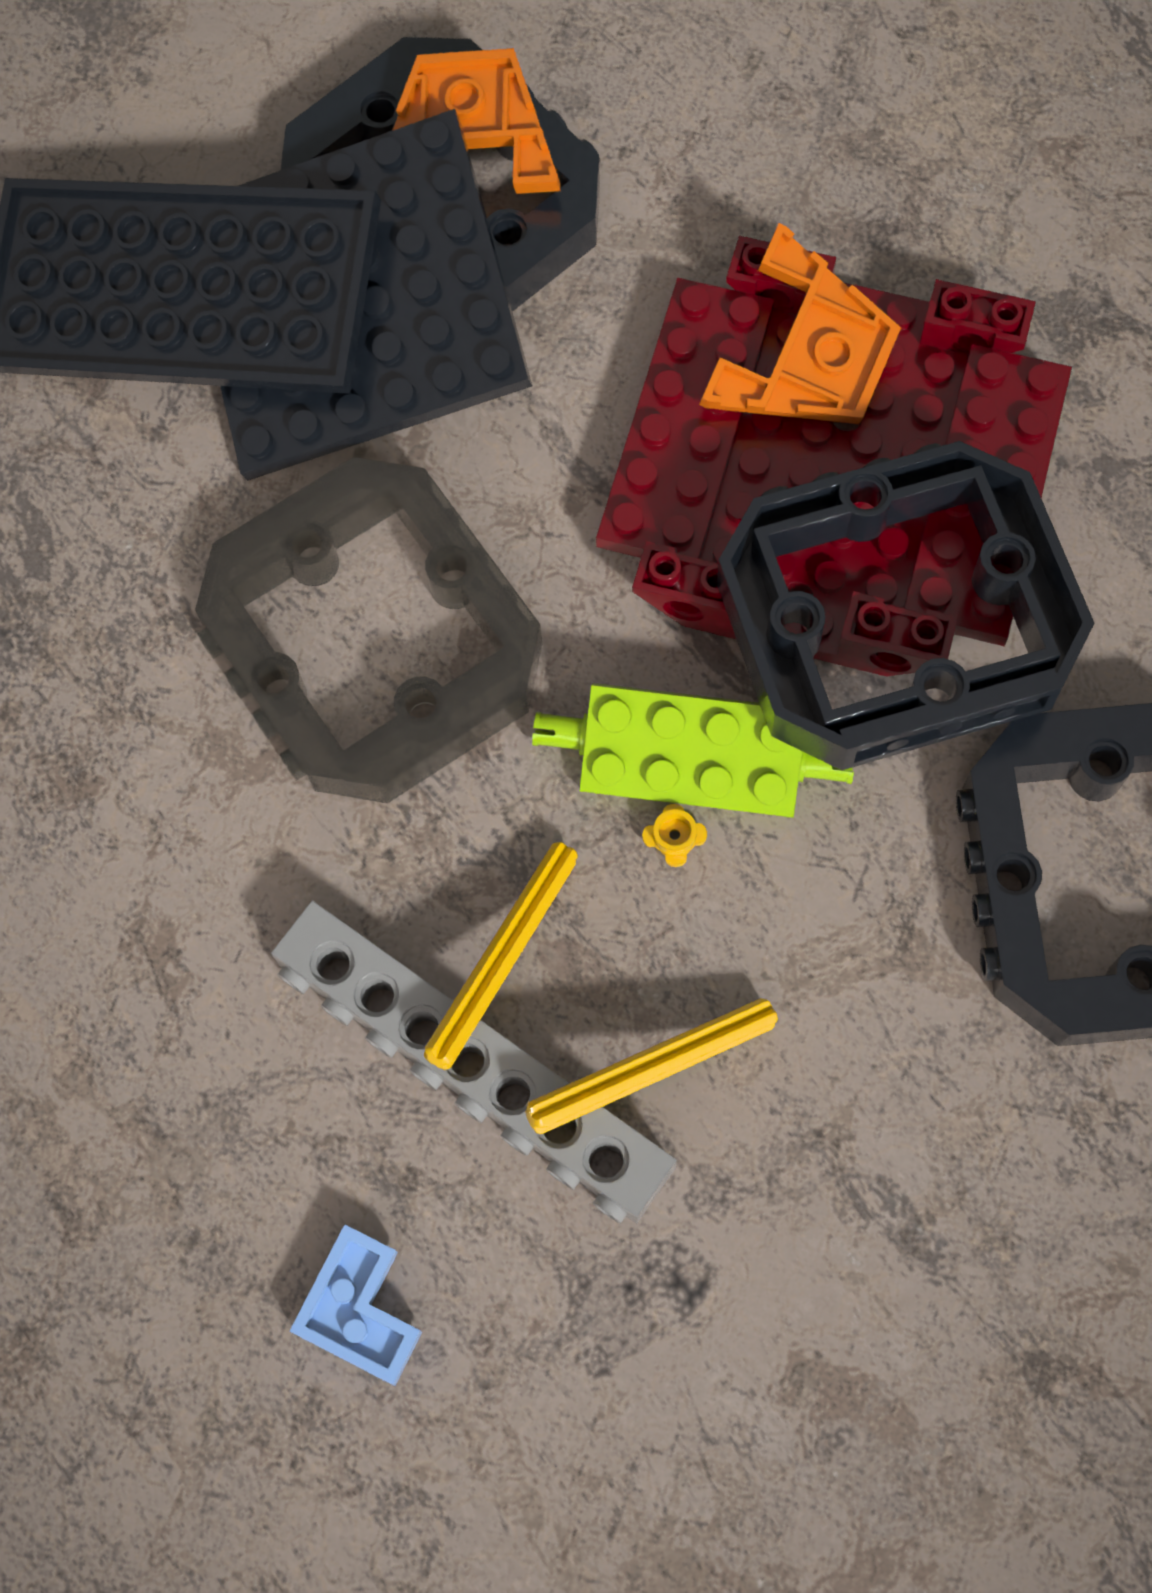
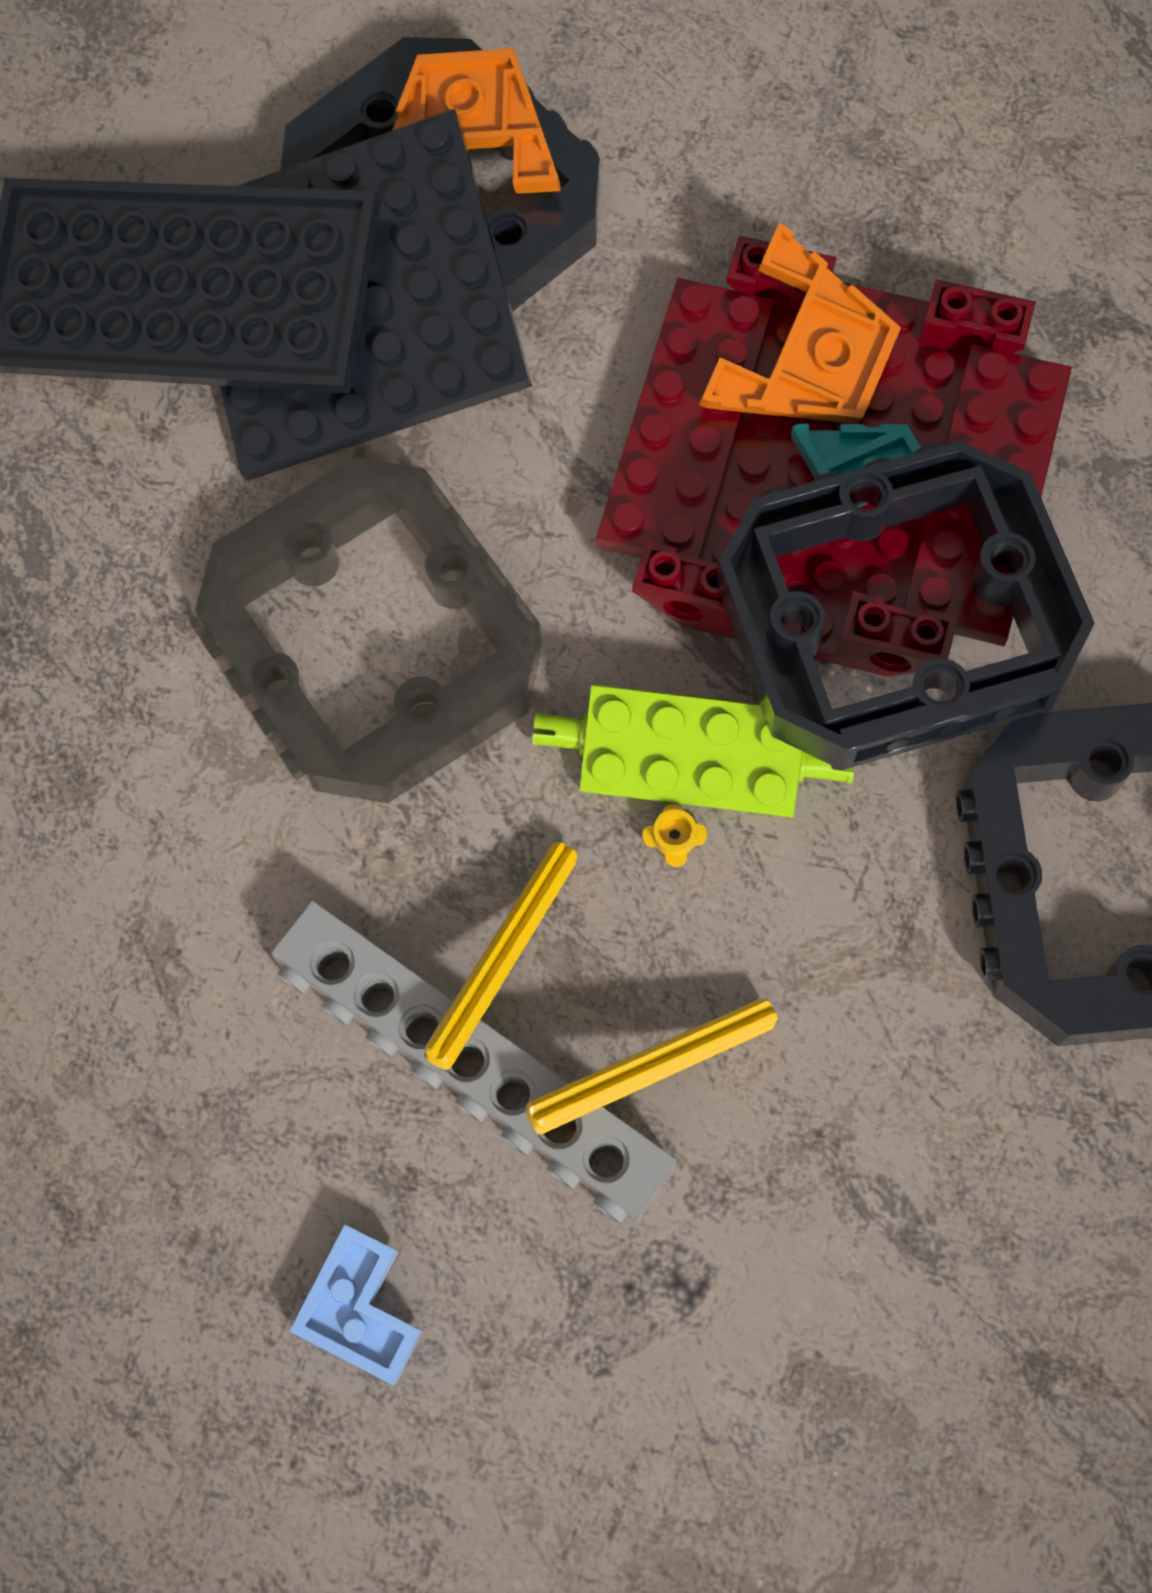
(852, 446): none -> teal wing

